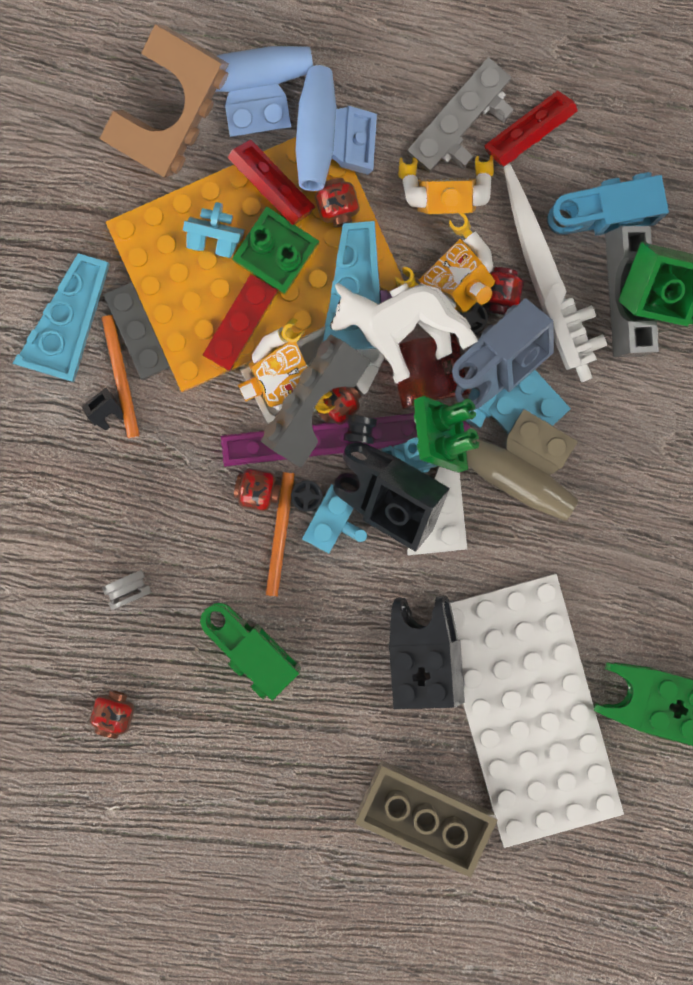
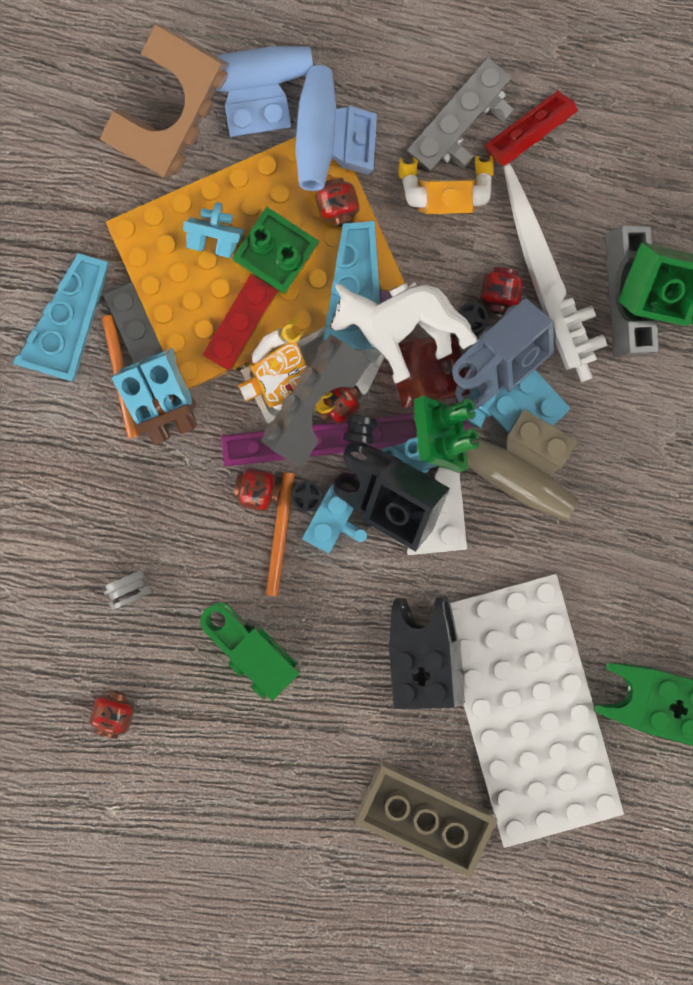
(100, 407): black tile -> none
(156, 396): none -> medium azure hips
(271, 182): red plate -> none
(461, 271): torso -> none
(611, 206): dark azure brick -> none

